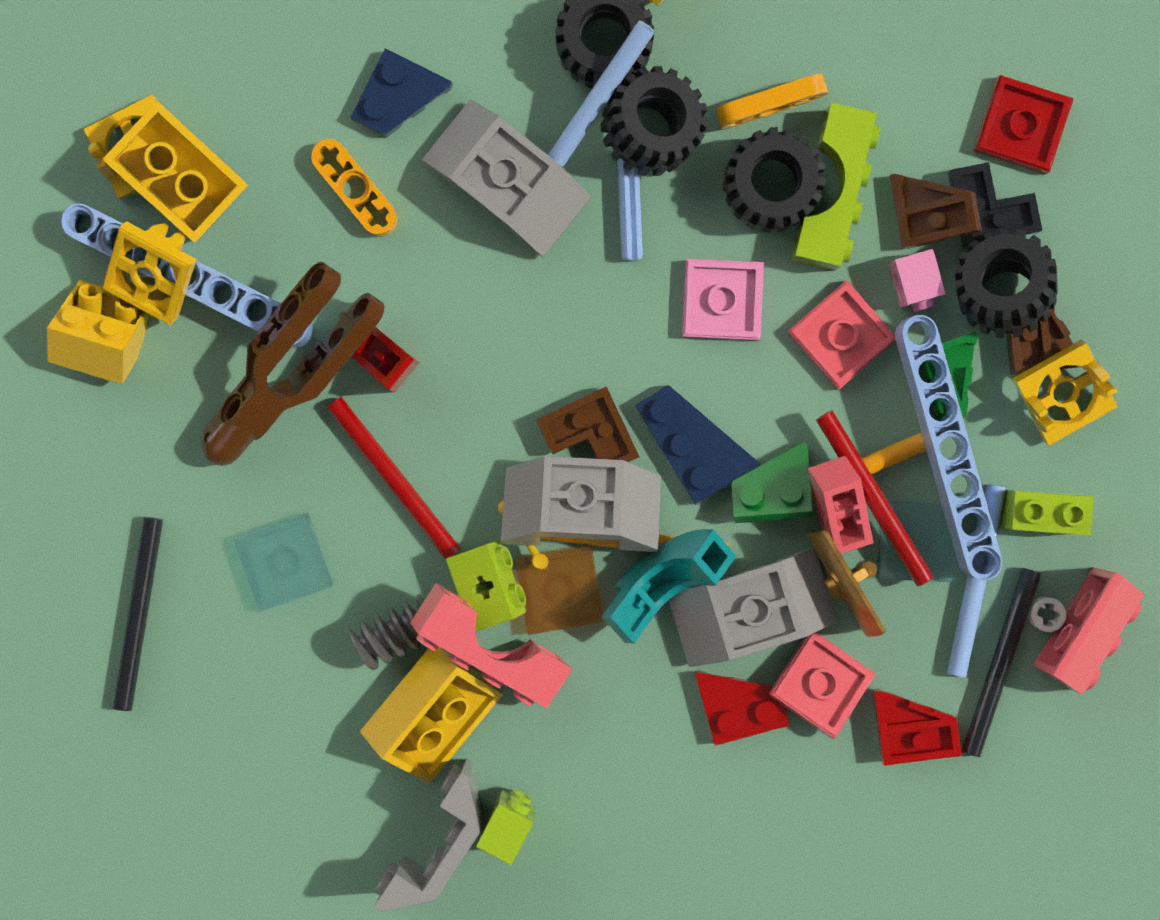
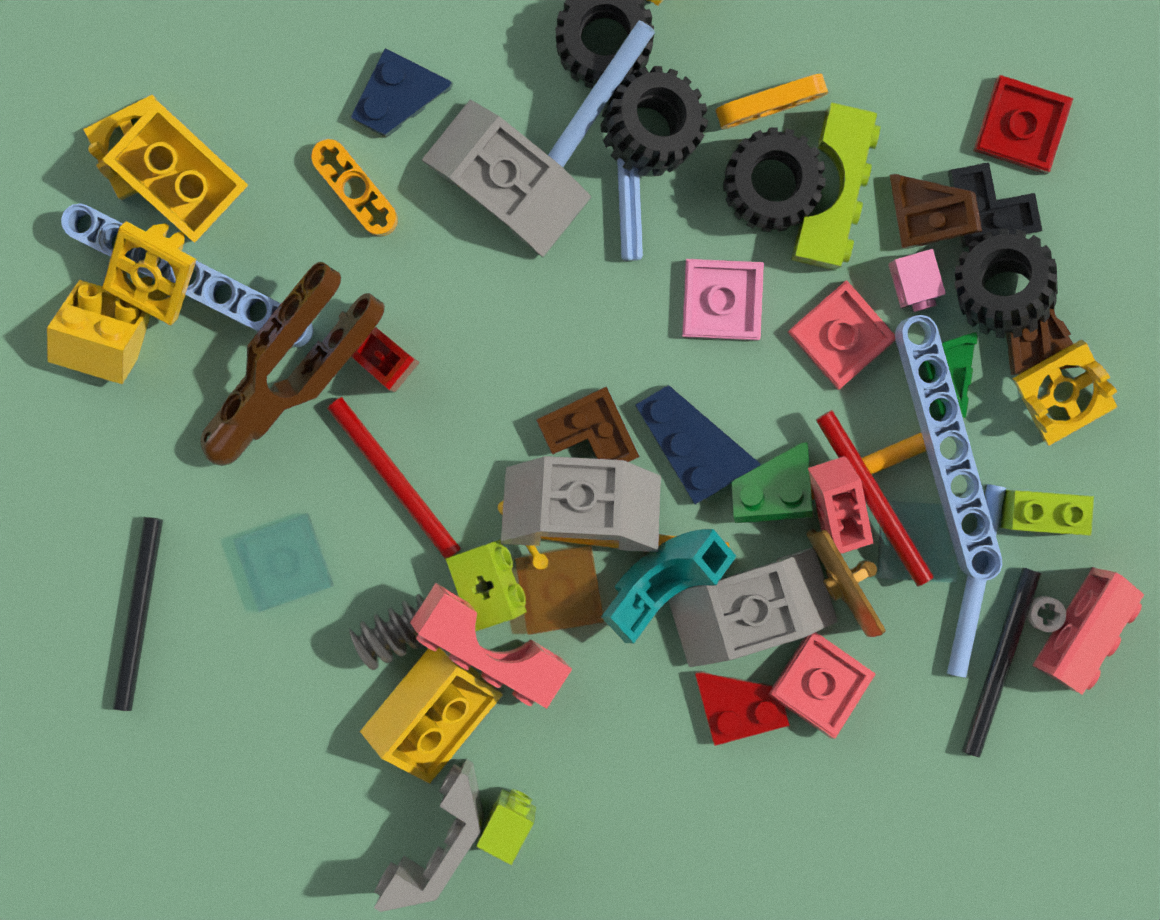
(913, 730): red wing -> none

